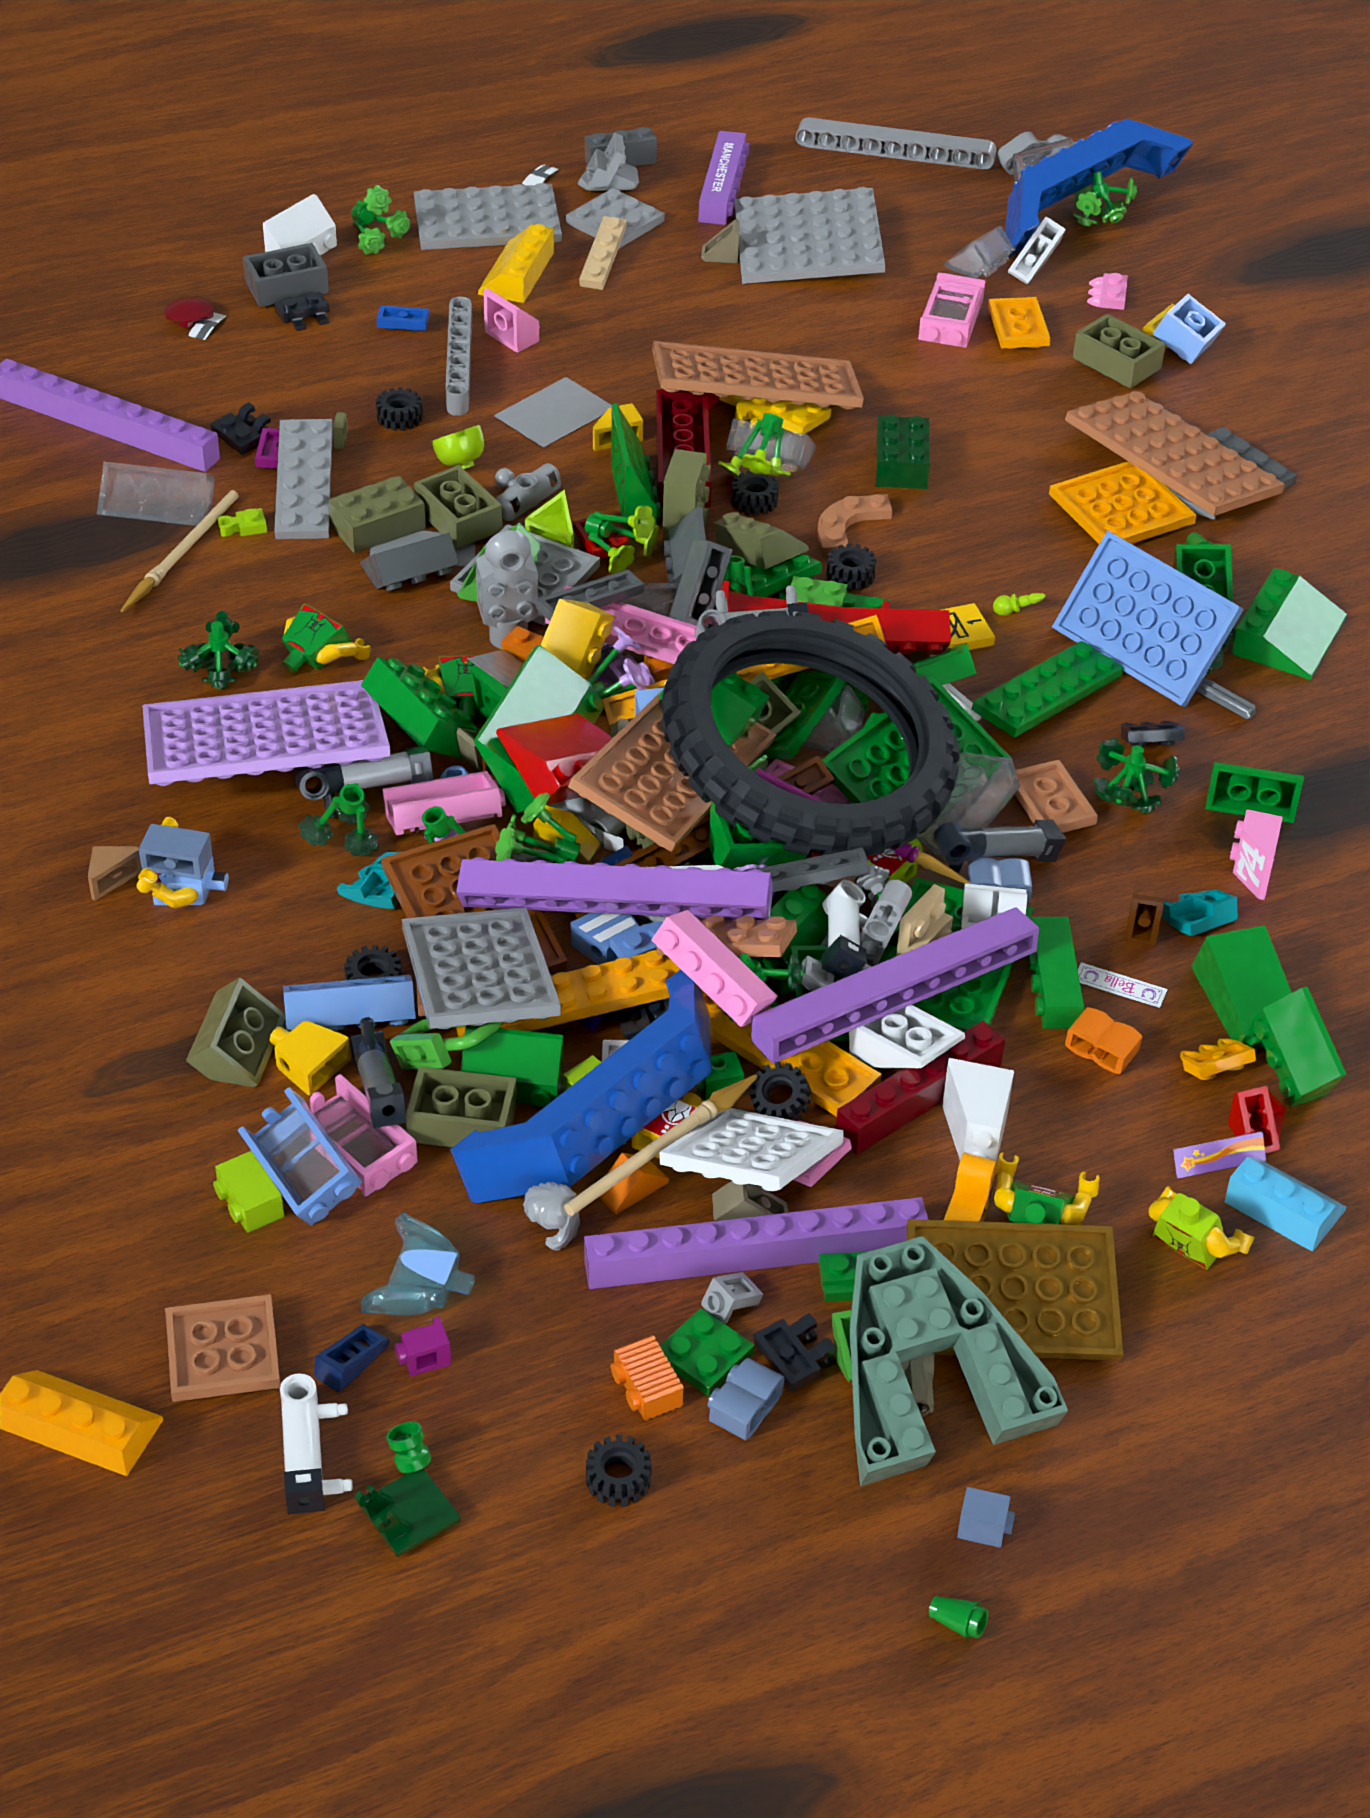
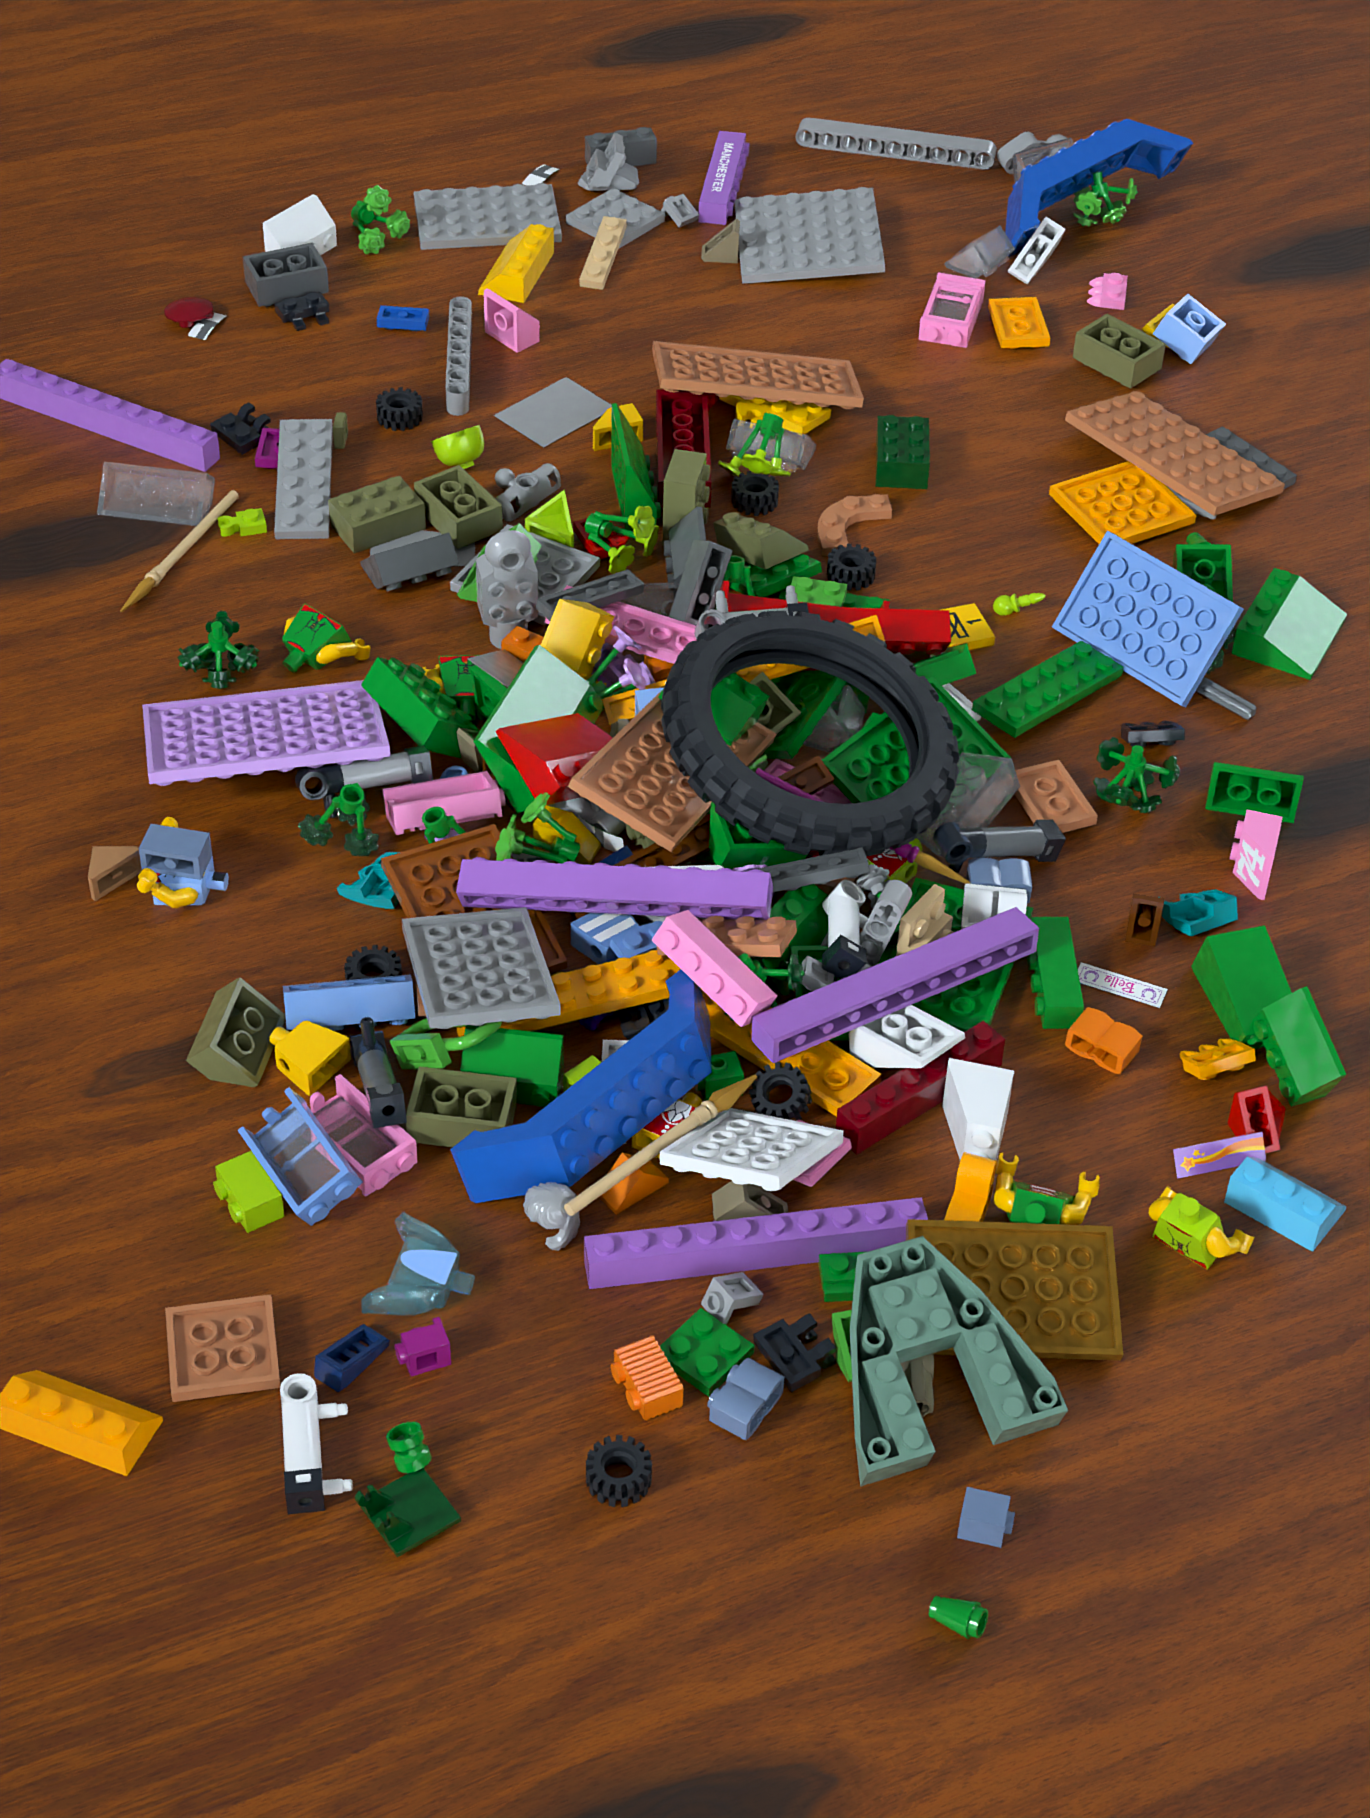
(679, 210): none -> light grey bracket

